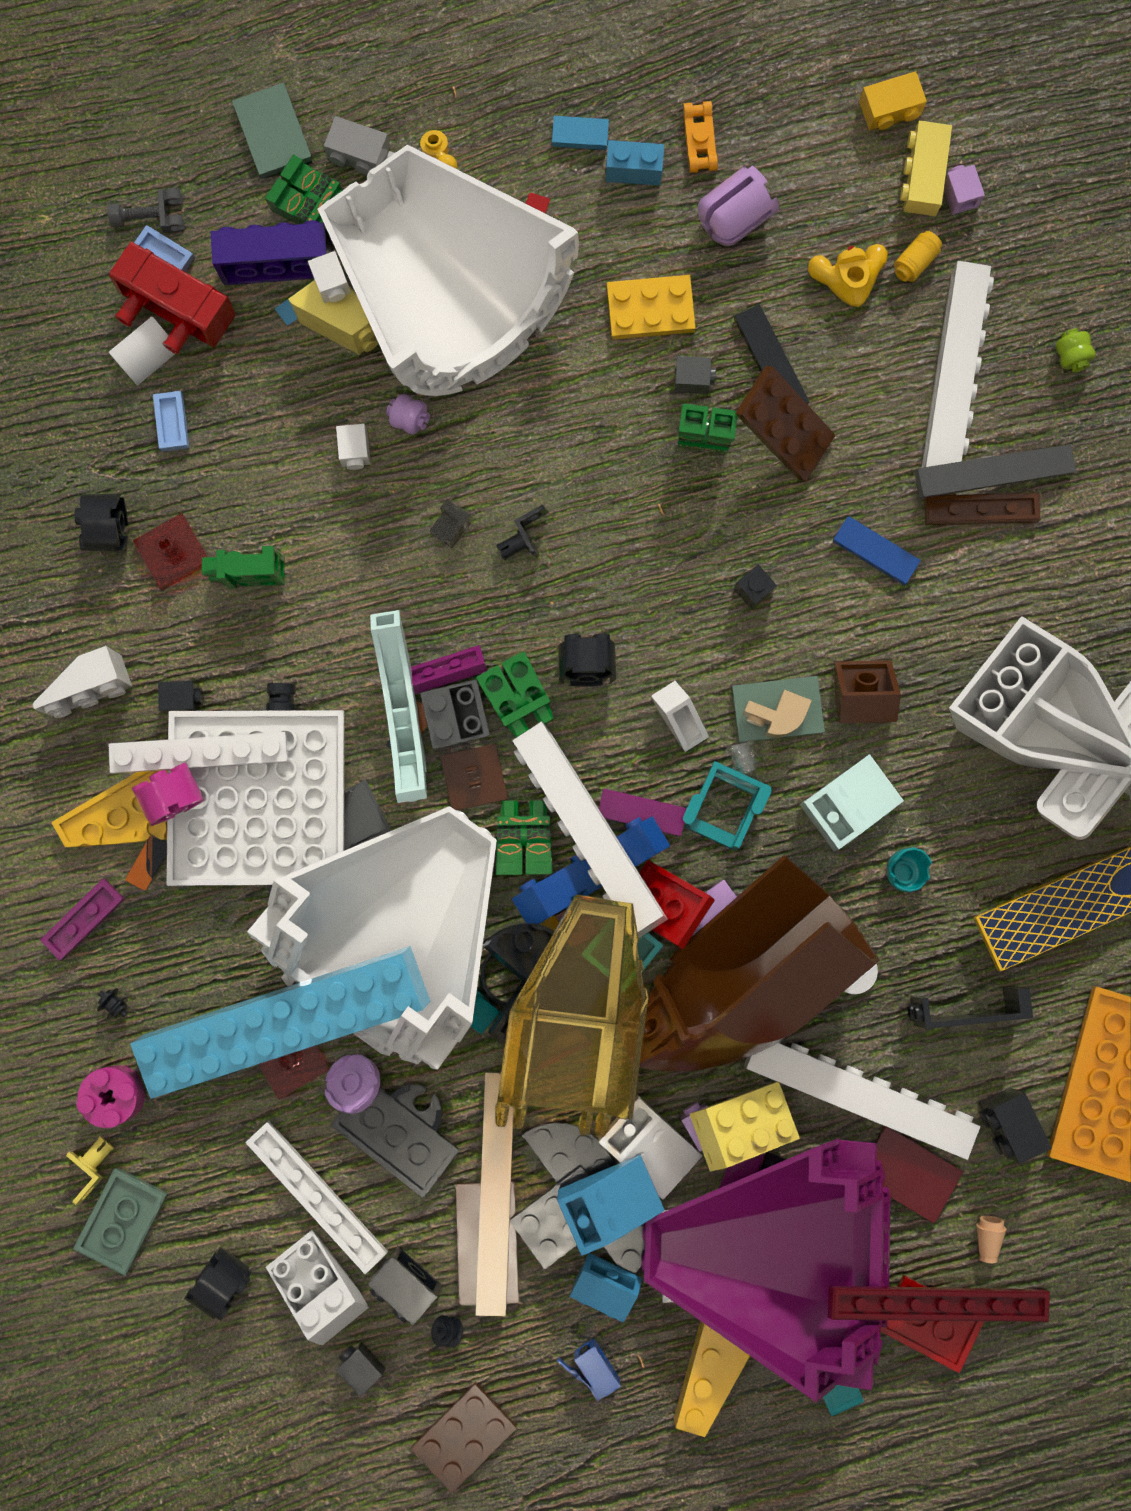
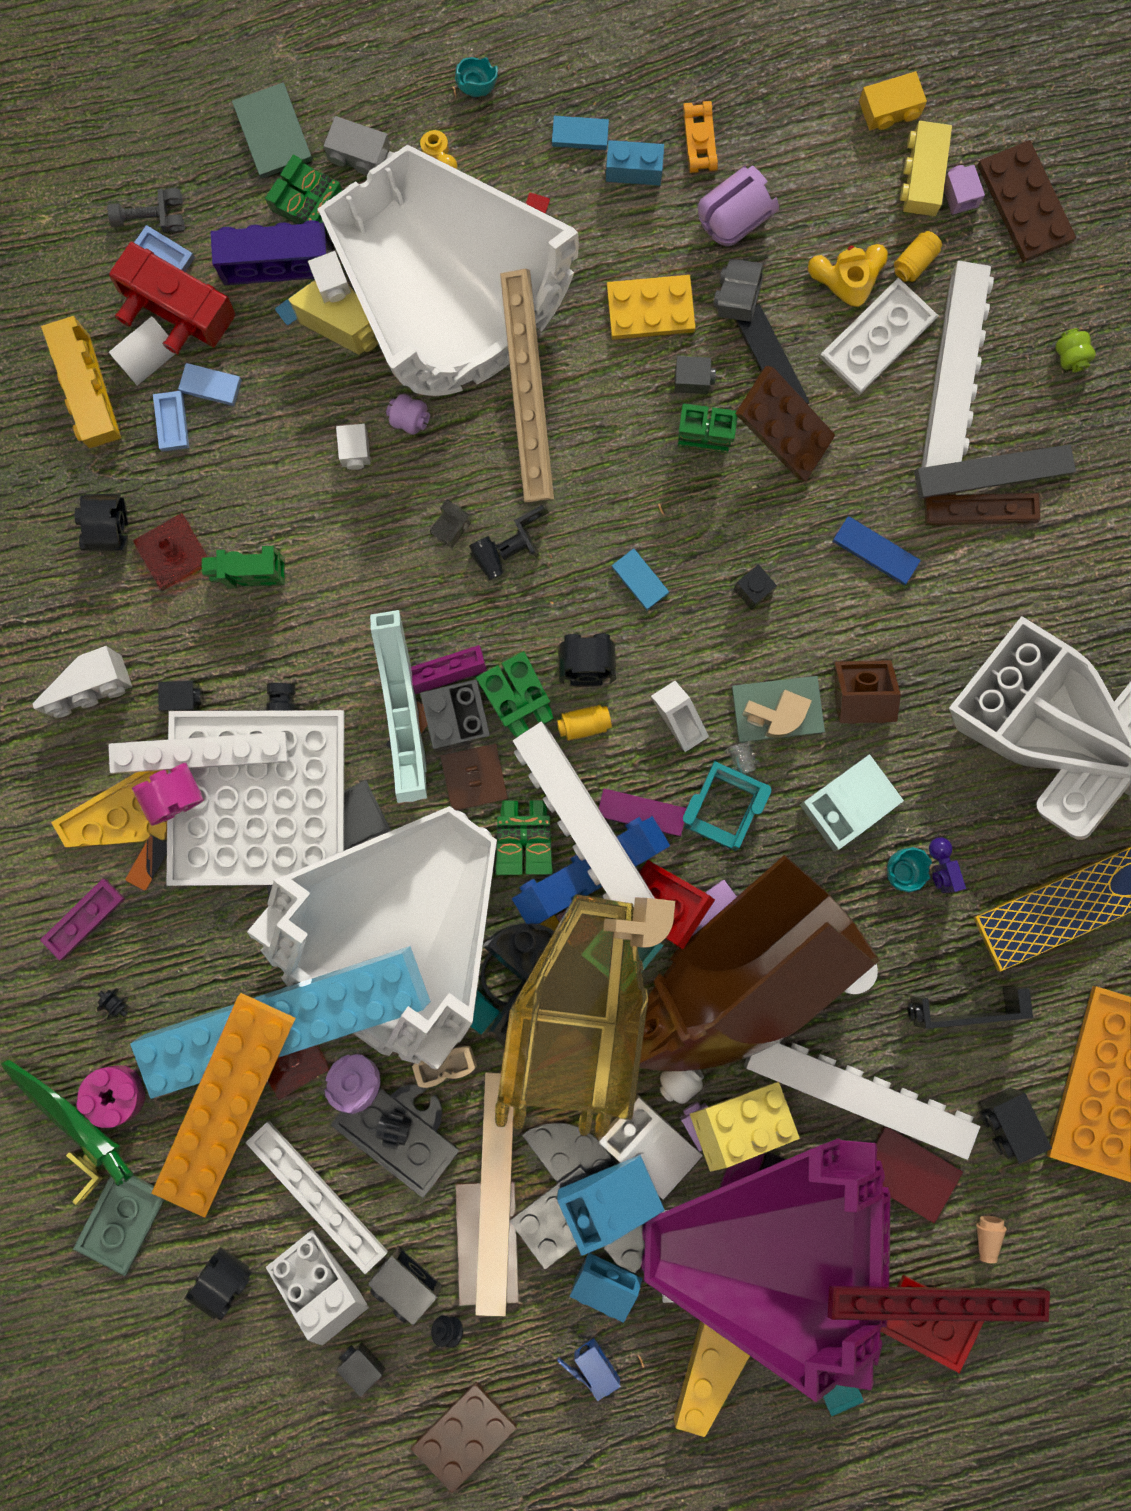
(66, 1117): none -> green animal
(81, 381): none -> yellow wedge
(210, 384): none -> light blue tile
(223, 1104): none -> light orange plate
(393, 1130): none -> black gear
(456, 1065): none -> tan brick
(476, 76): none -> teal hair
(487, 557): none -> black cone
(527, 385): none -> tan tile
(584, 722): none -> yellow head
(640, 579): none -> dark azure tile
(650, 922): none -> tan brick
(681, 1085): none -> white head
(739, 290): none -> dark grey brick
(878, 336): none -> white tile
(947, 872): none -> dark purple plate
(1026, 201): none -> reddish brown plate

